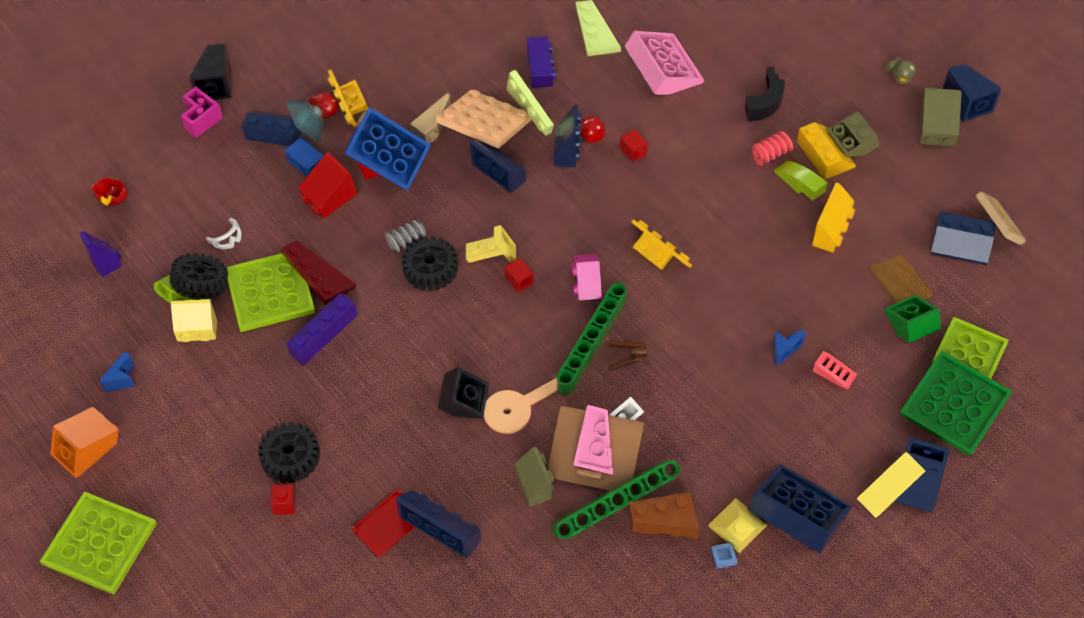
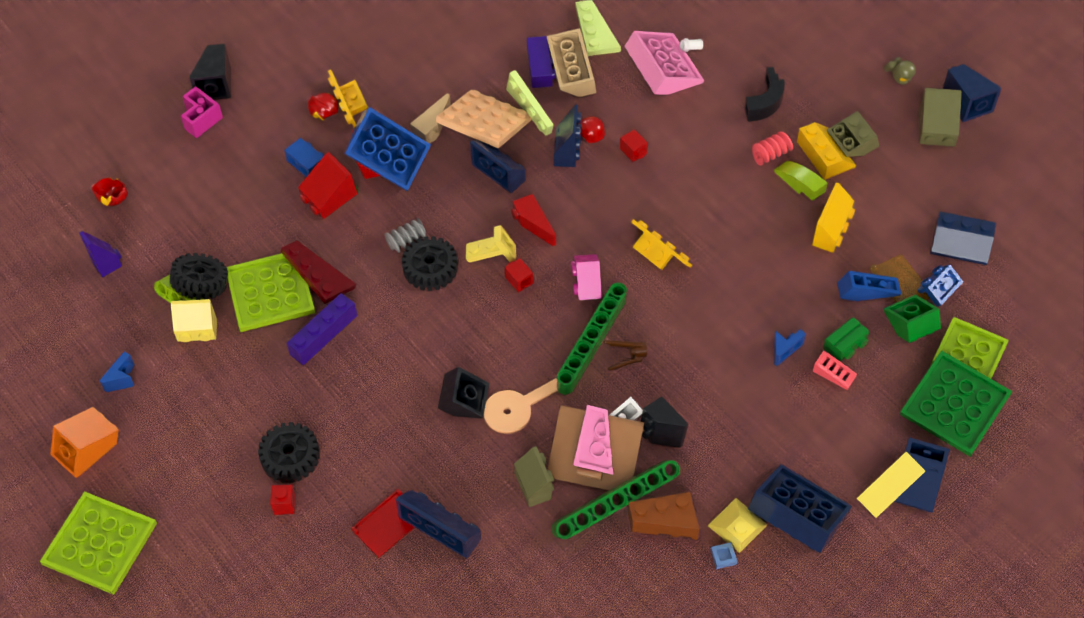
(215, 241): white helmet -> none
(270, 128): dark blue slope -> none
(306, 118): clear light blue slope -> none
(533, 219): none -> red slope
(571, 63): none -> tan slope
(663, 424): none -> black slope
(695, 44): none -> white pin
(846, 340): none -> green brick
(865, 286): none -> blue slope
(941, 284): none -> bracket
(1001, 218): tan tile -> none

